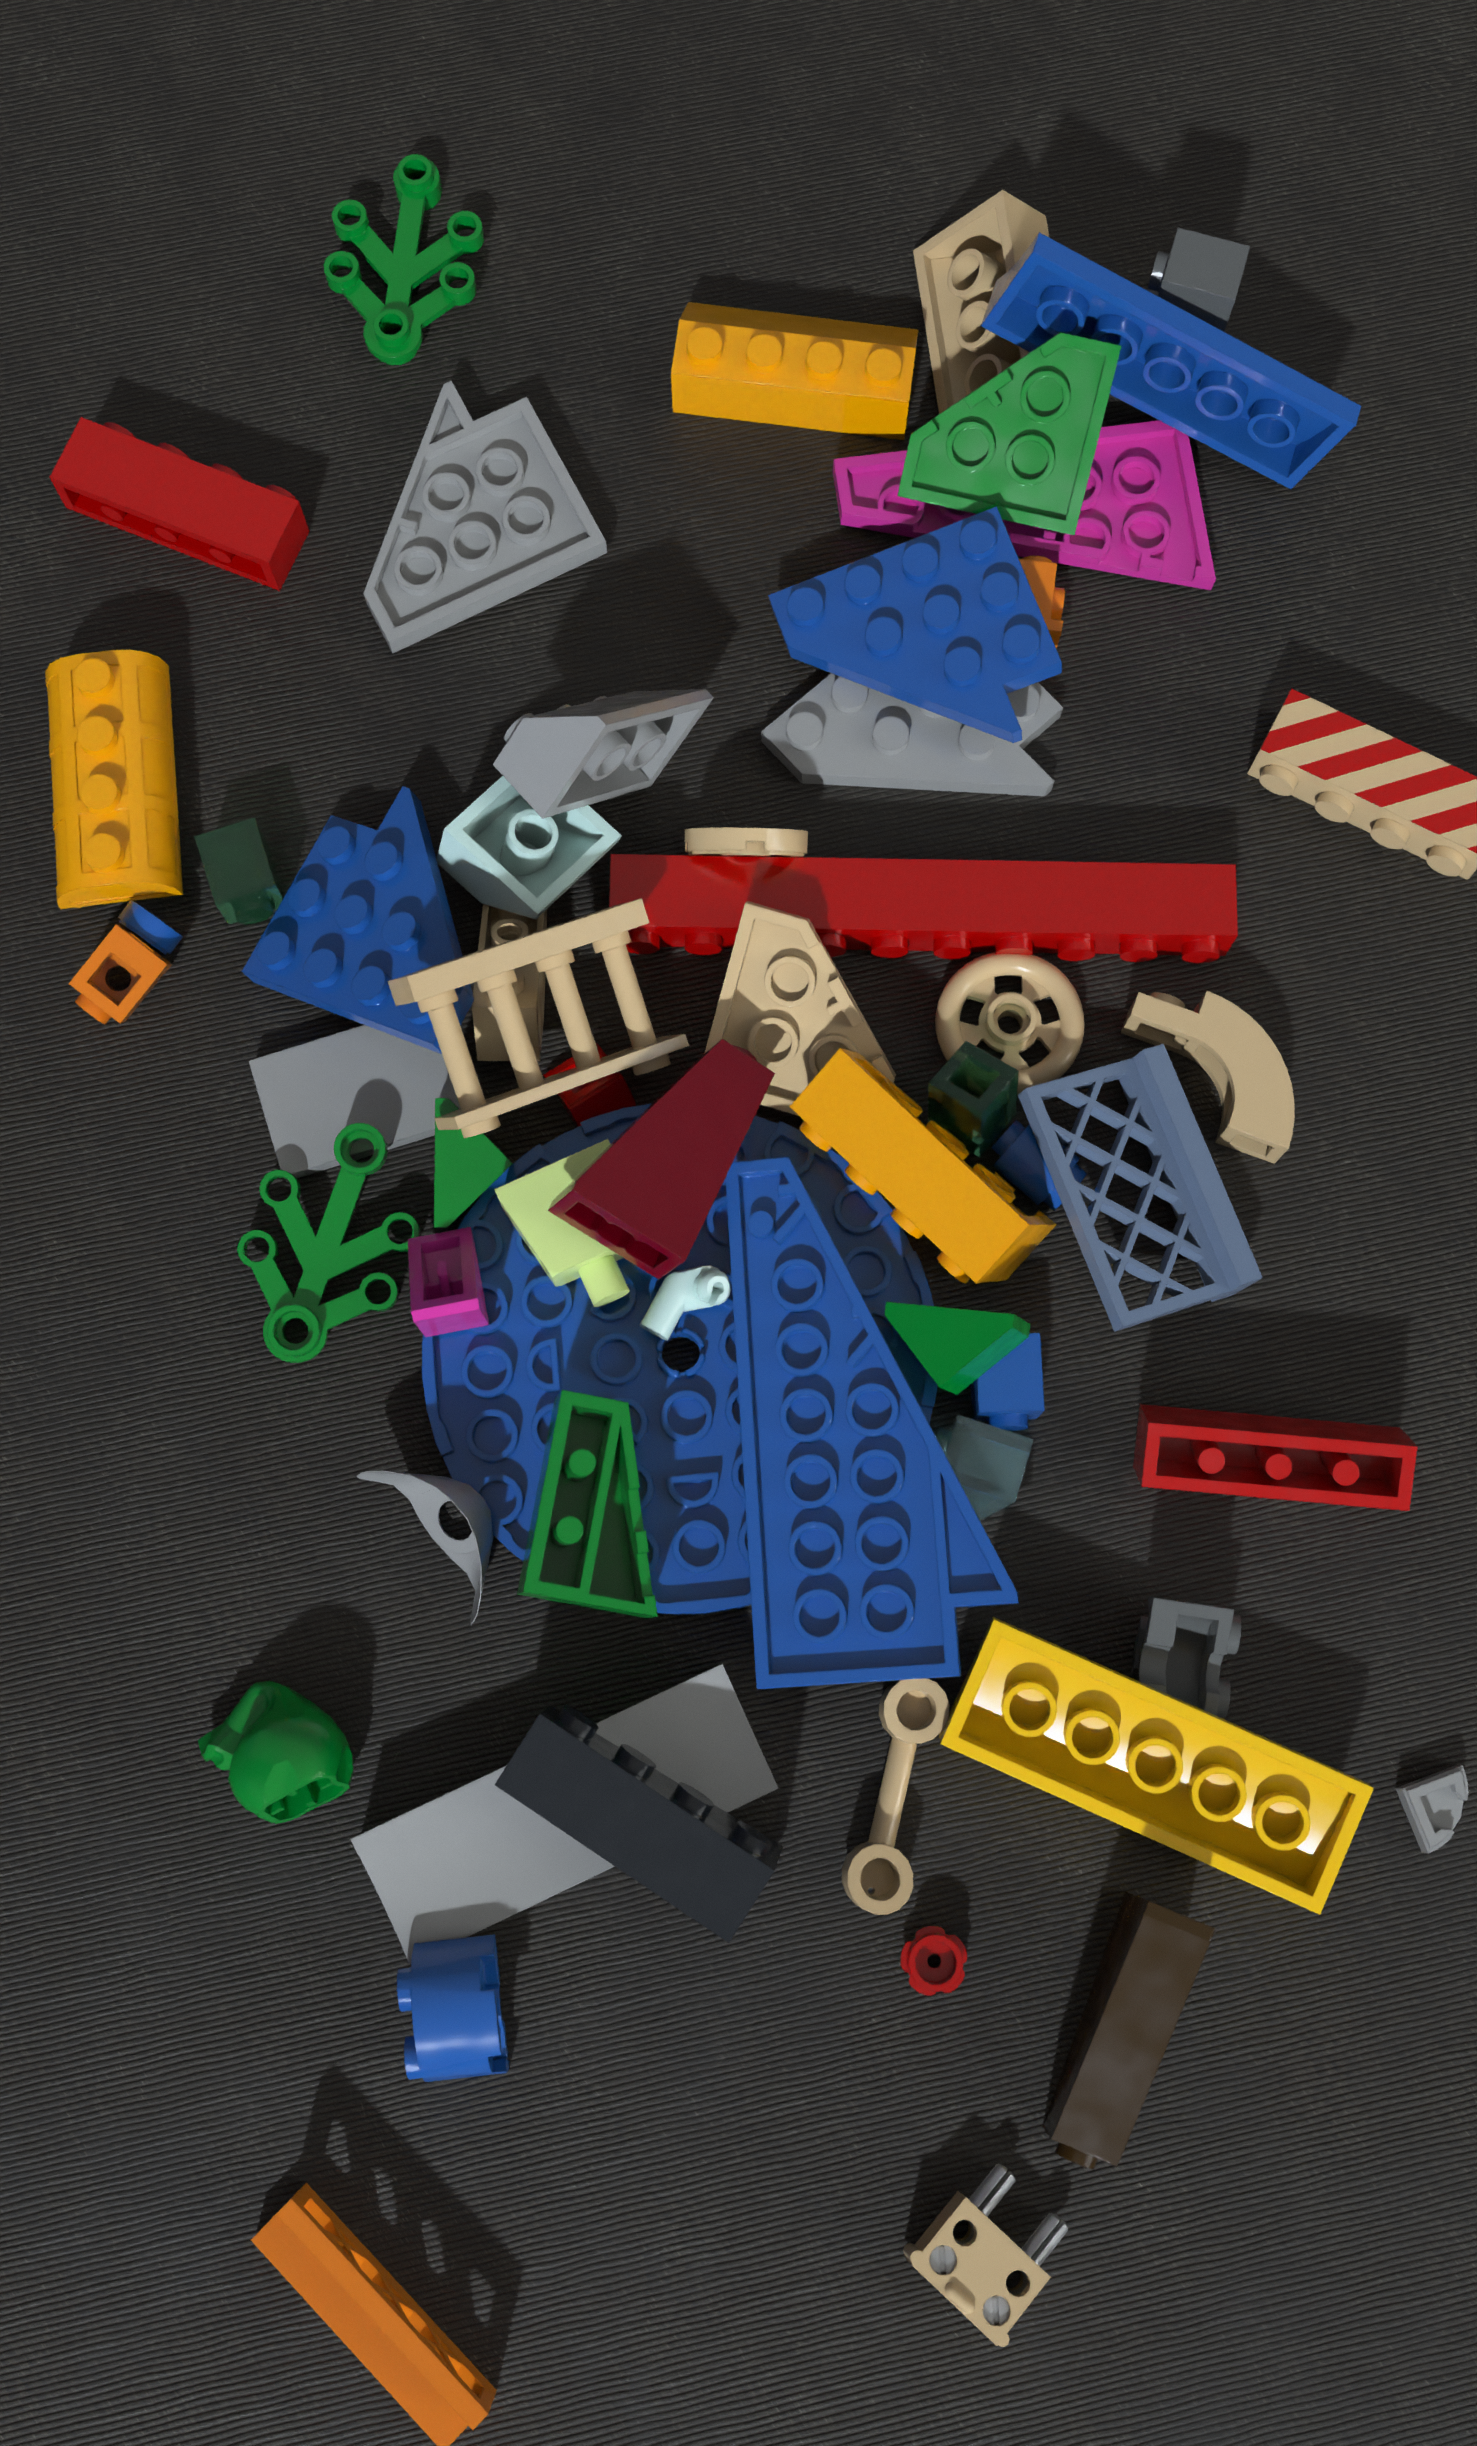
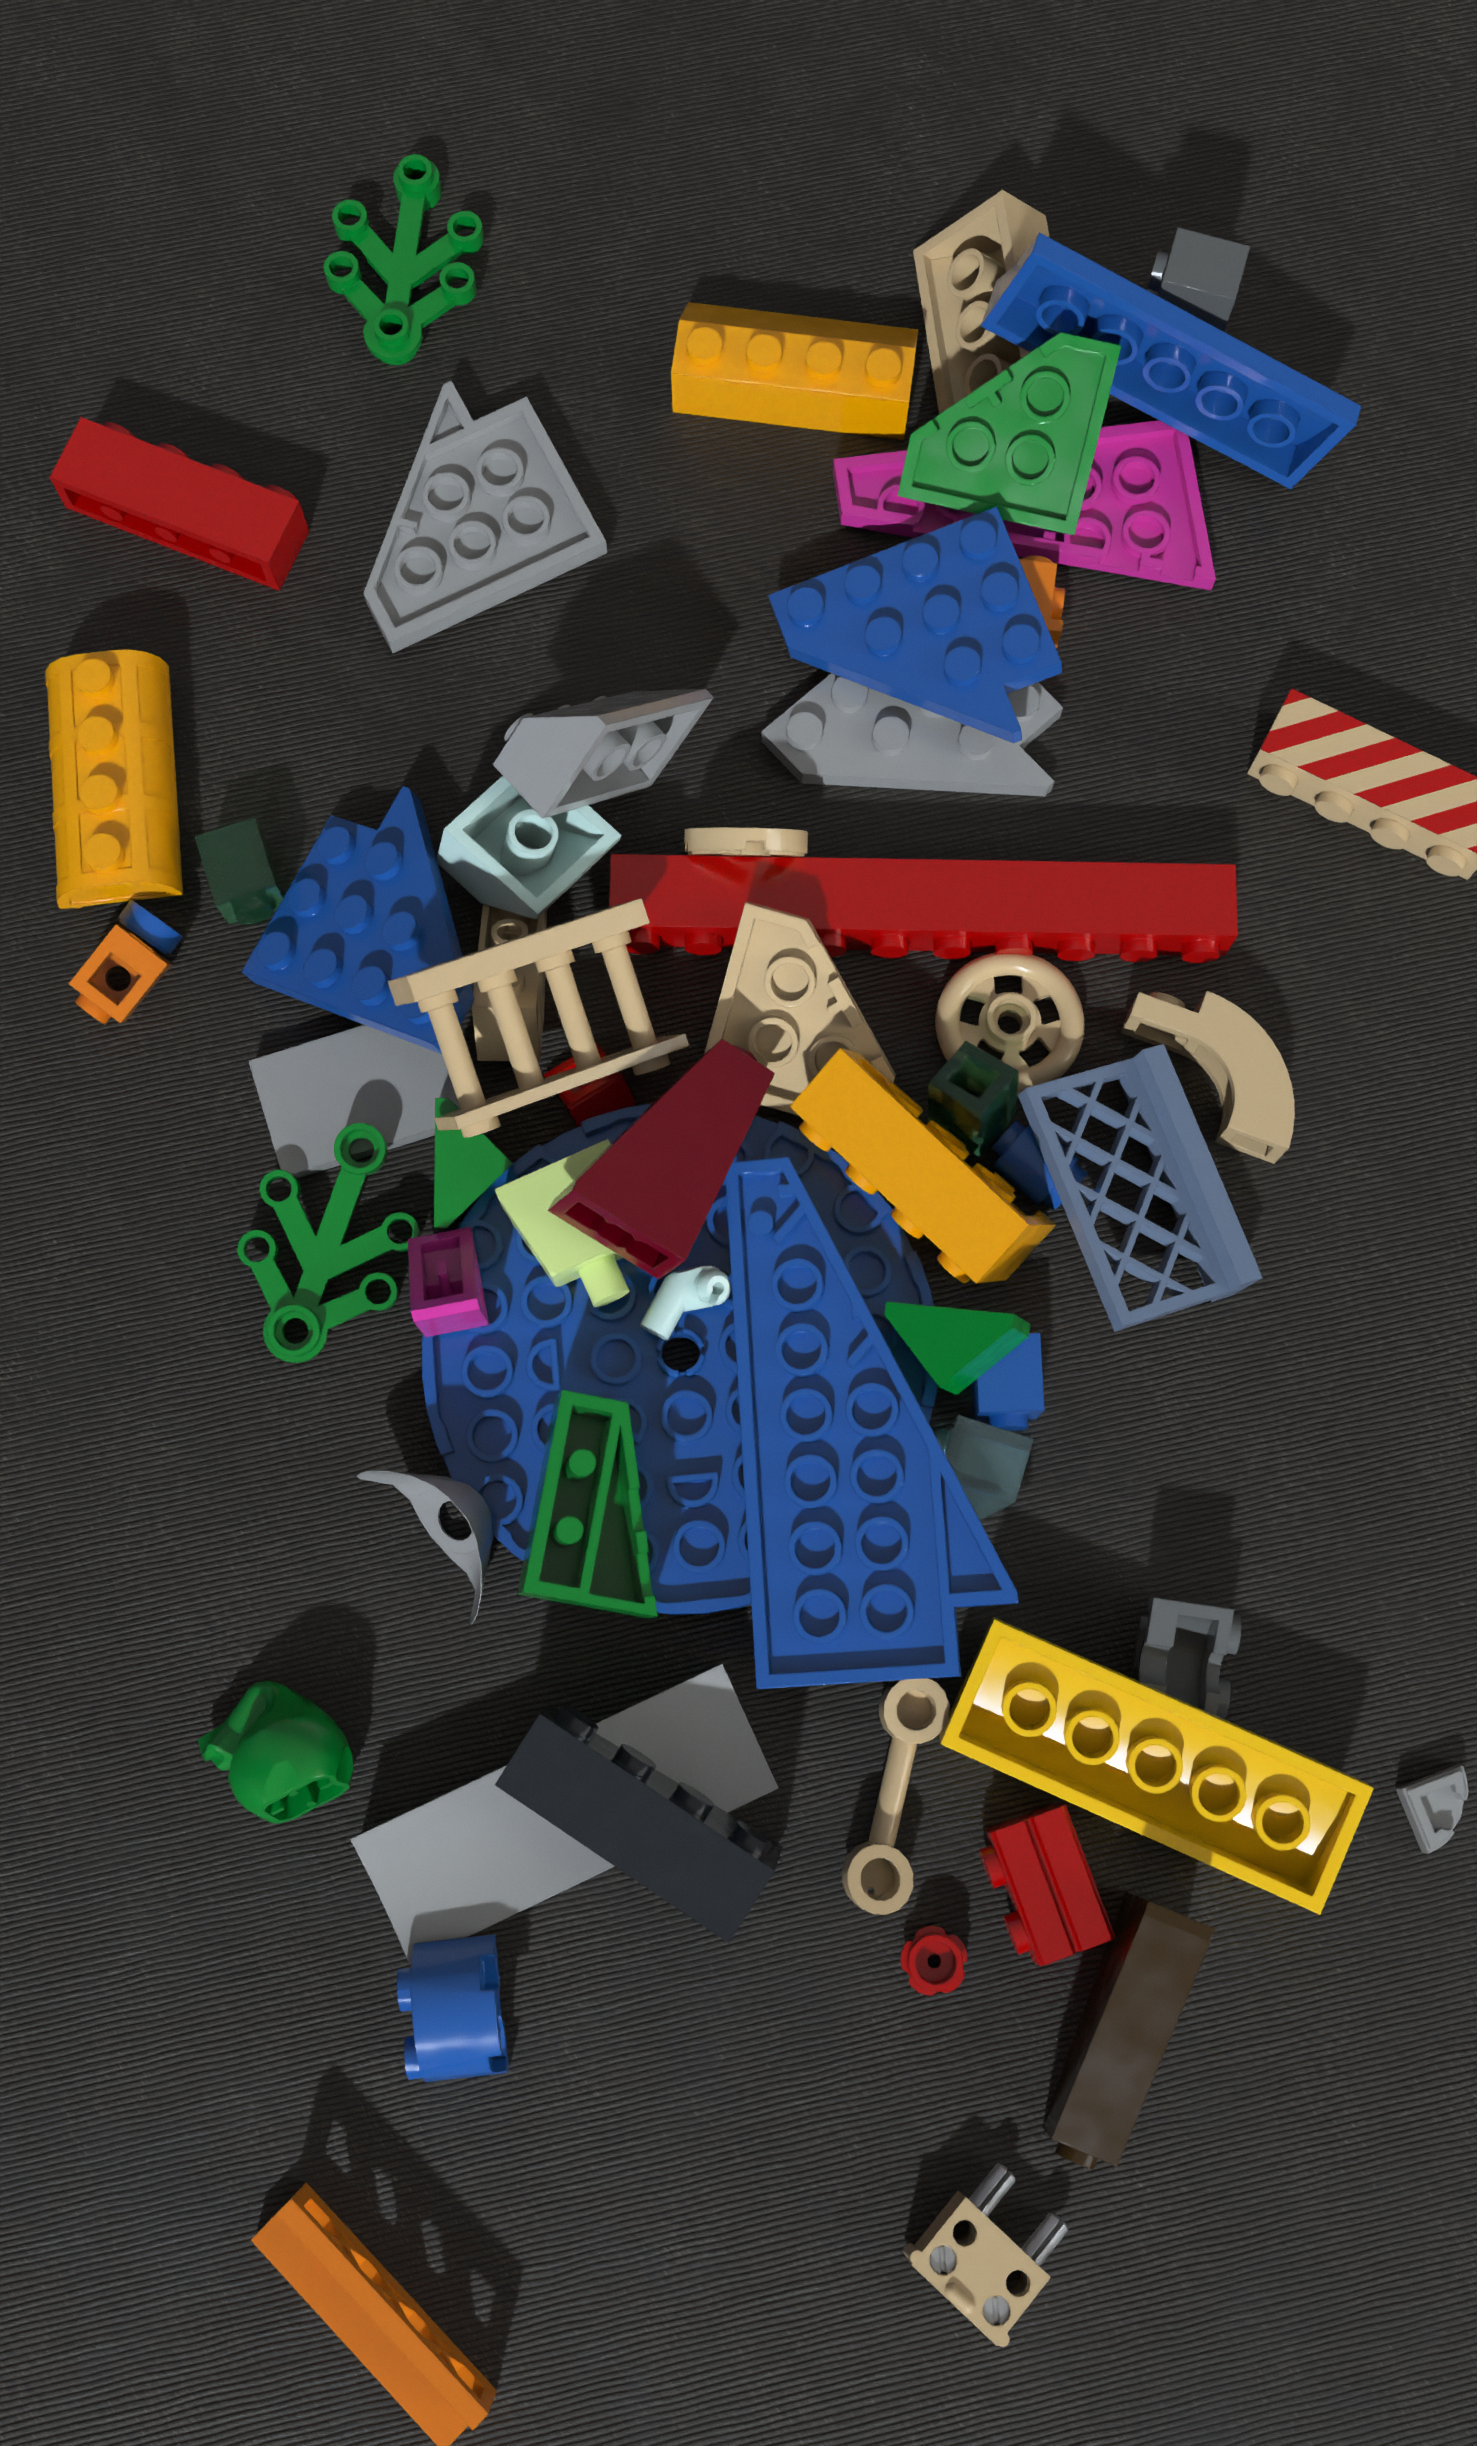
(1047, 1885): none -> red brick
(1274, 1457): red brick -> none

